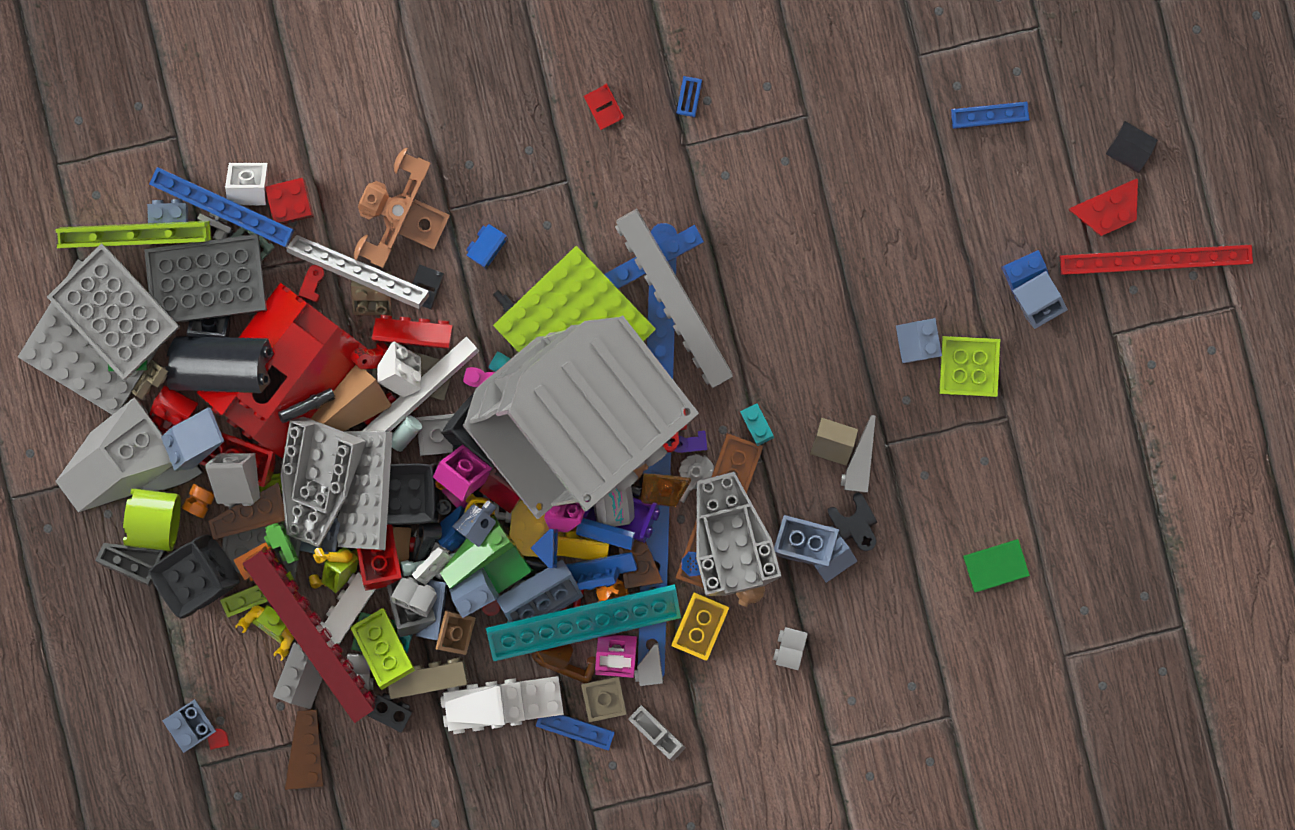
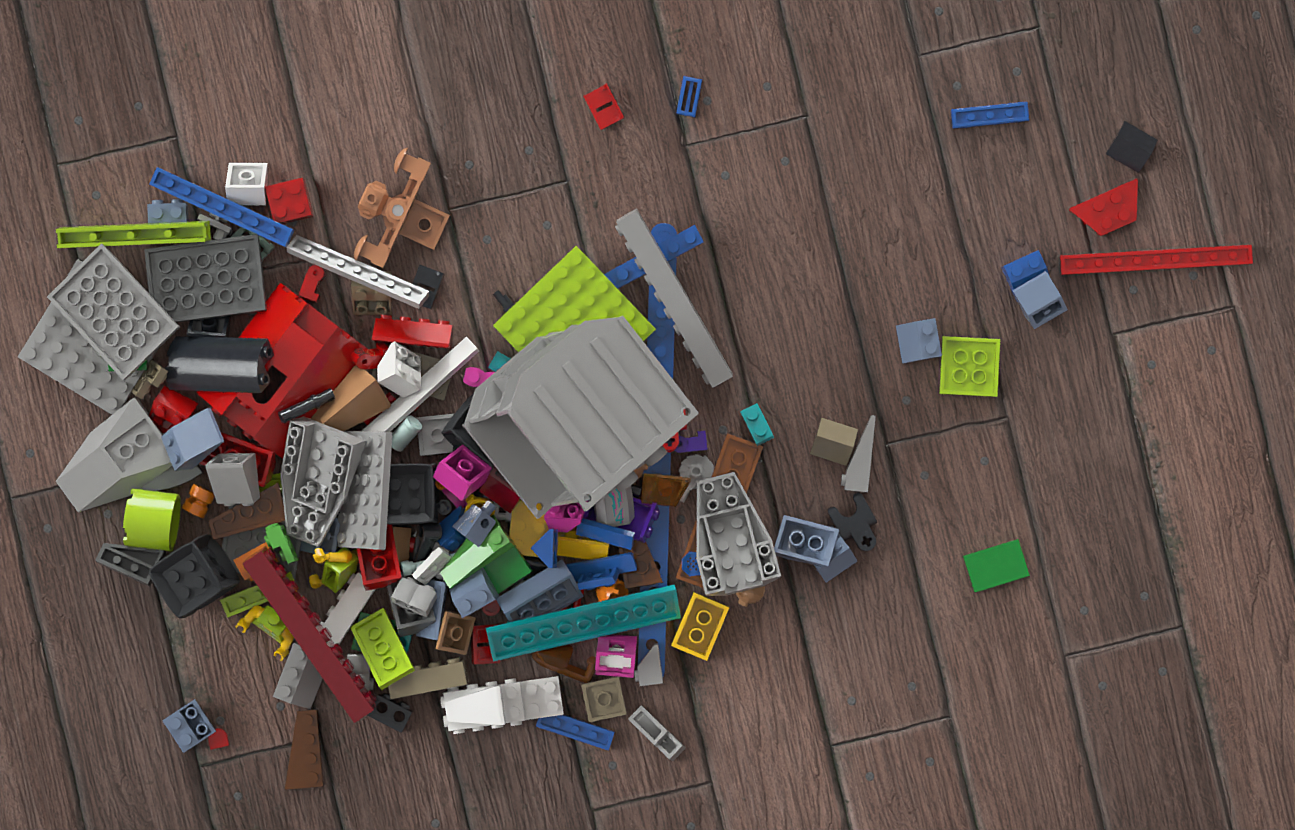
(481, 654): none -> red piece
(486, 246): blue slope -> none
(790, 649): light grey brick -> none

